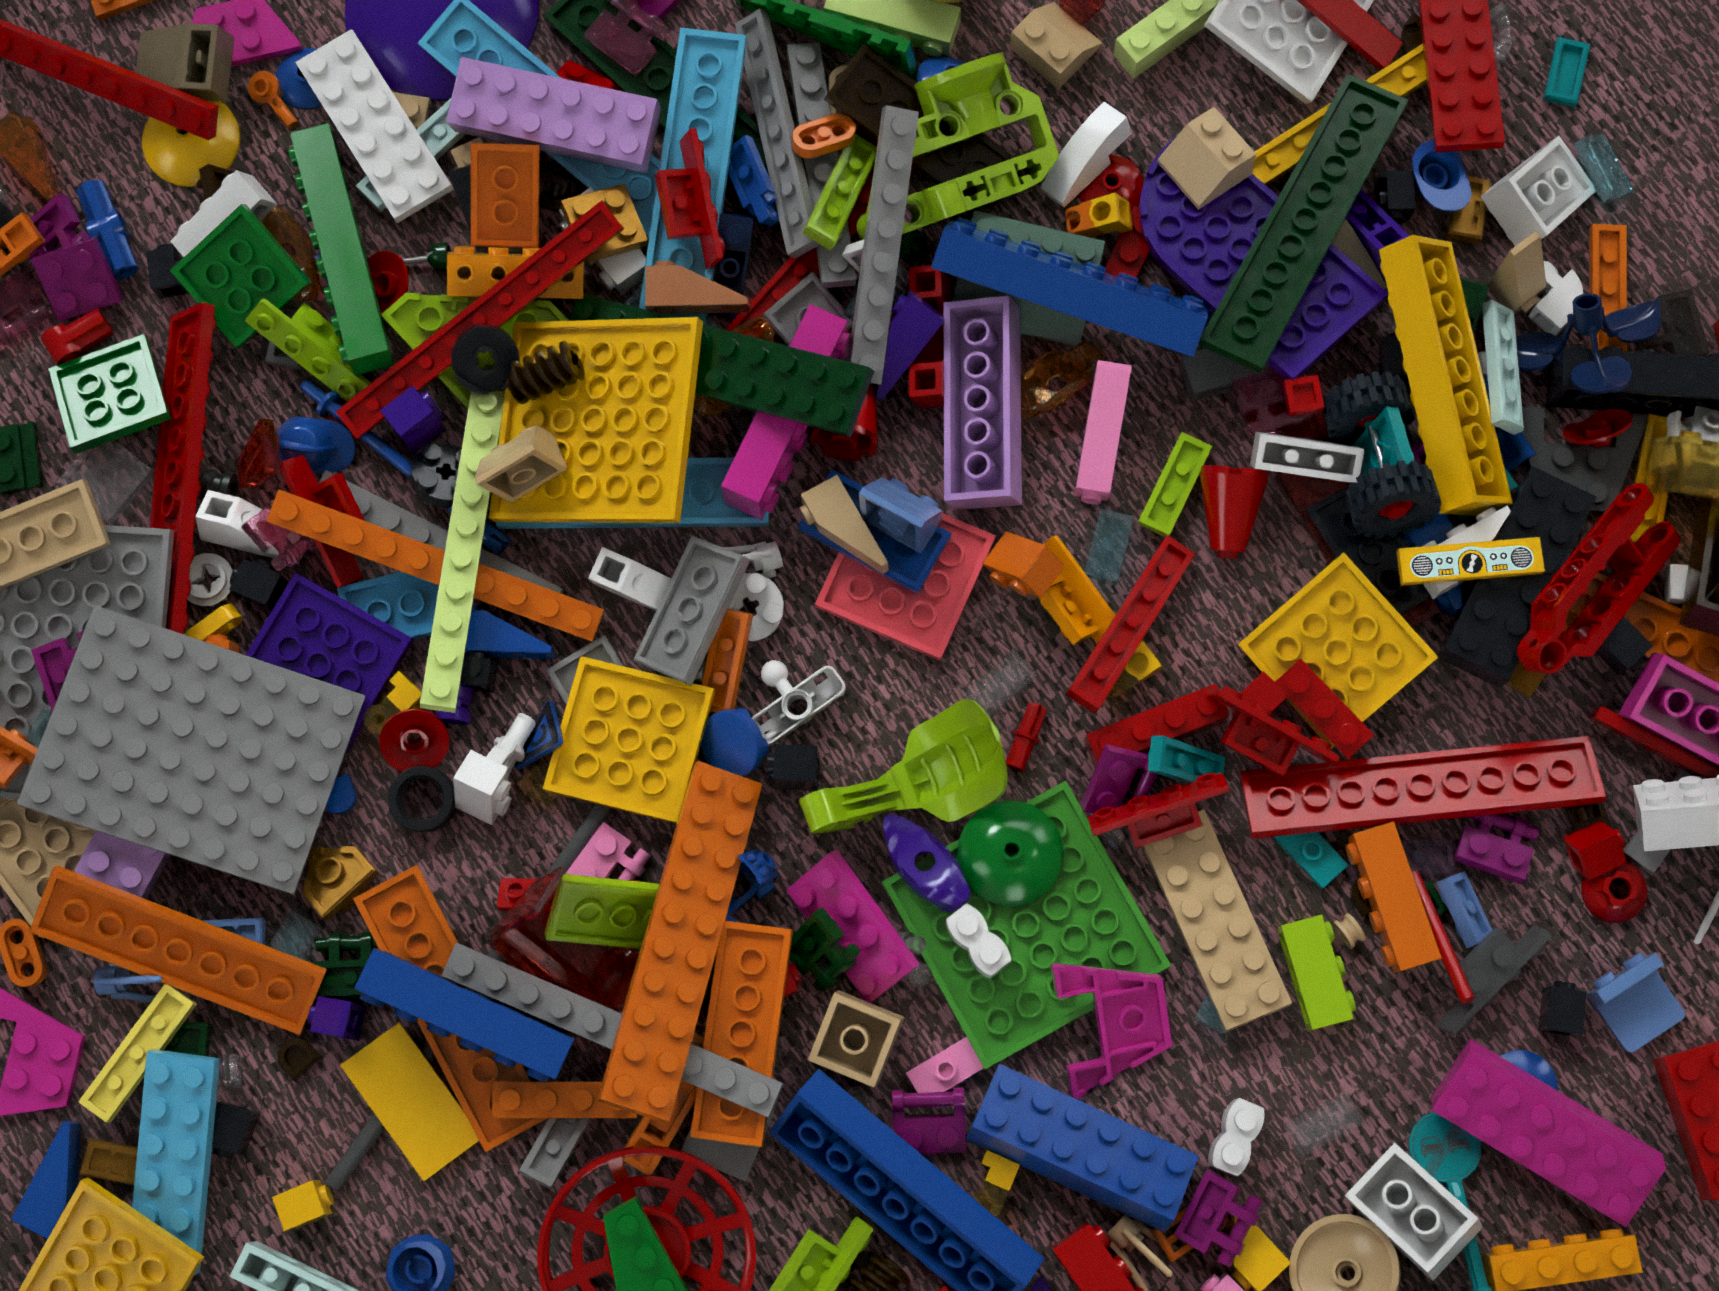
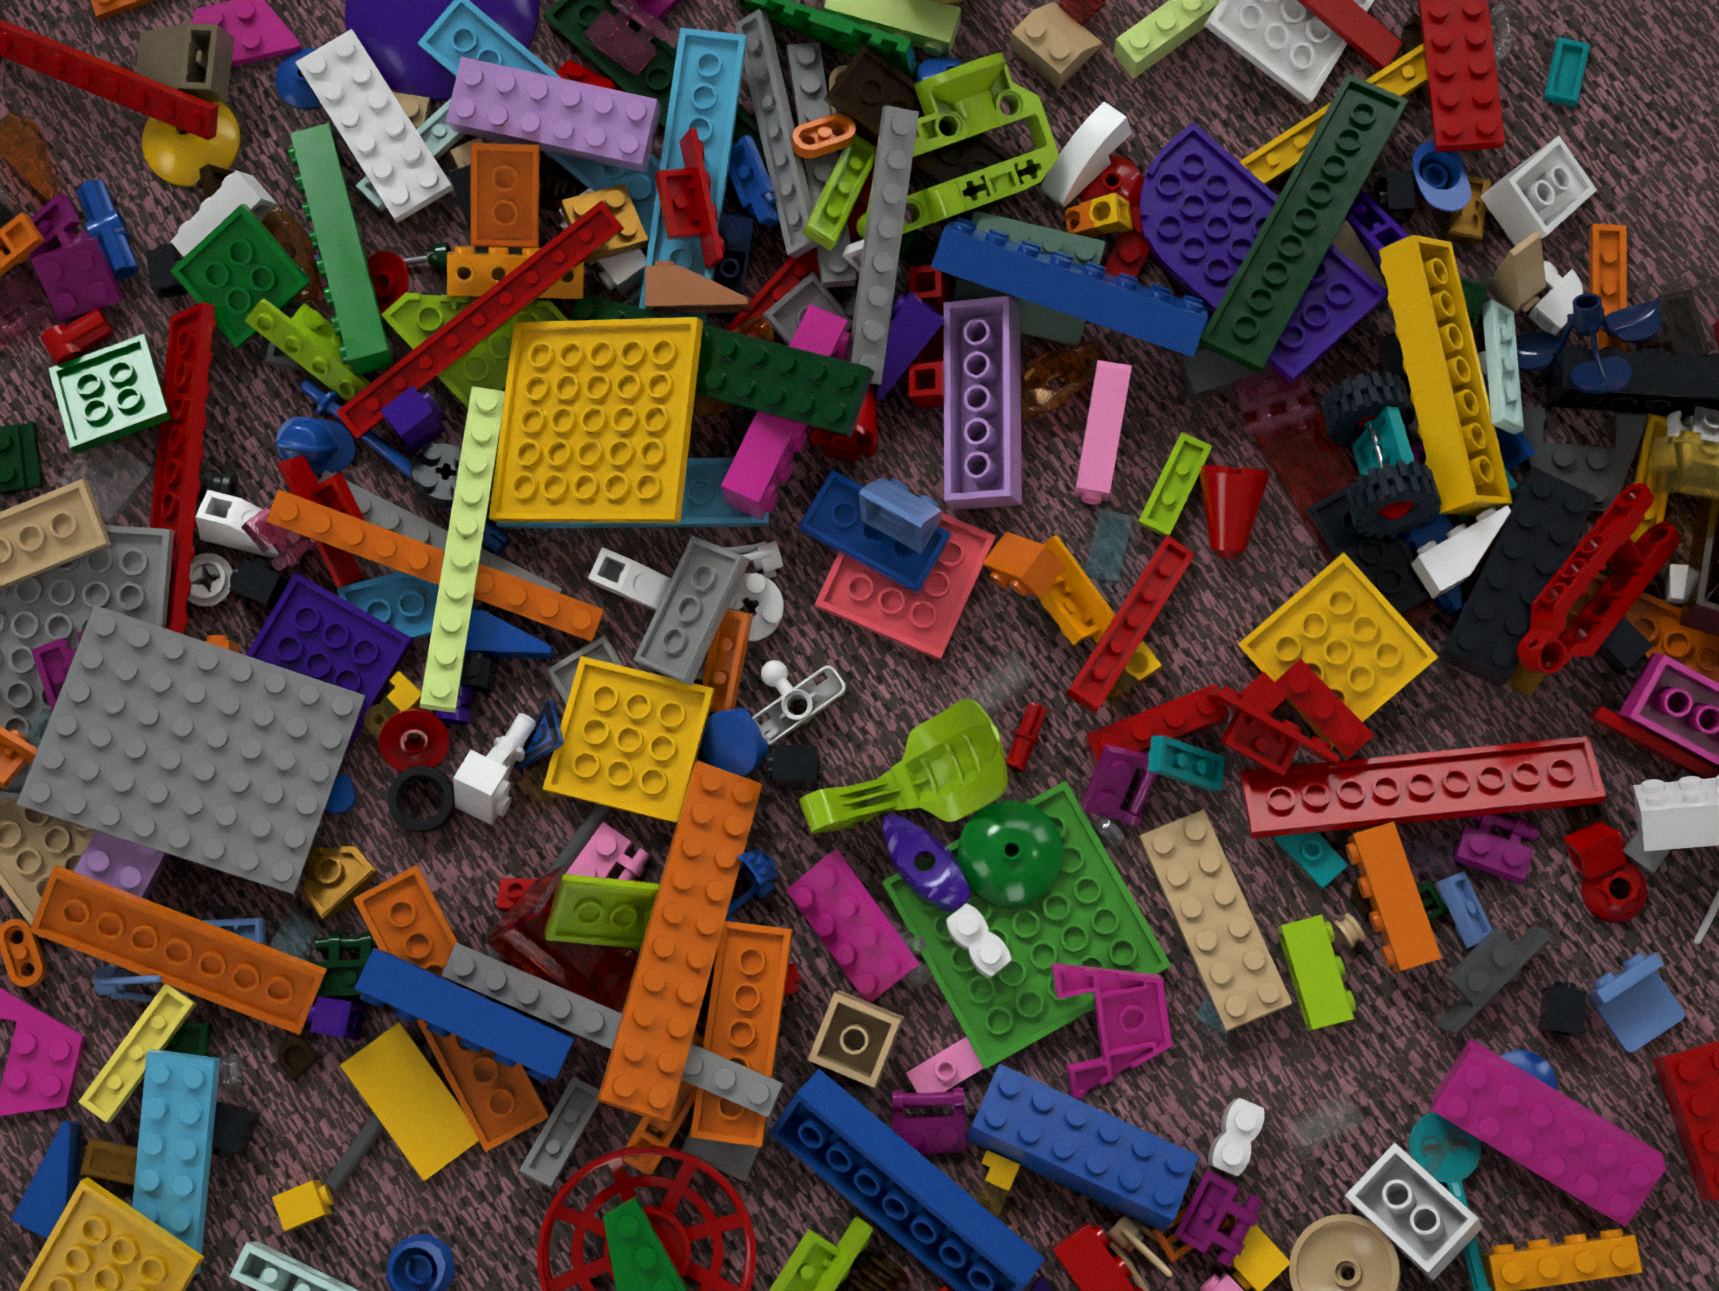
(217, 623): yellow beam -> none
(260, 456): clear red wing -> none
(266, 89): orange plate -> none
(478, 340): black plate -> none
(521, 464): tan slope -> none
(544, 374): dark brown piece -> none
(552, 1101): orange plate -> none
(814, 941): dark green plate -> none
(840, 521): tan slope -> none
(1160, 814): red bracket -> none
(1207, 158): tan slope -> none
(1303, 395): red plate -> none
(1306, 457): white brick -> none
(1445, 948): red bar -> none
(1470, 561): tile -> none
(1599, 428): red dish -> none
(1603, 168): clear light blue plate -> none

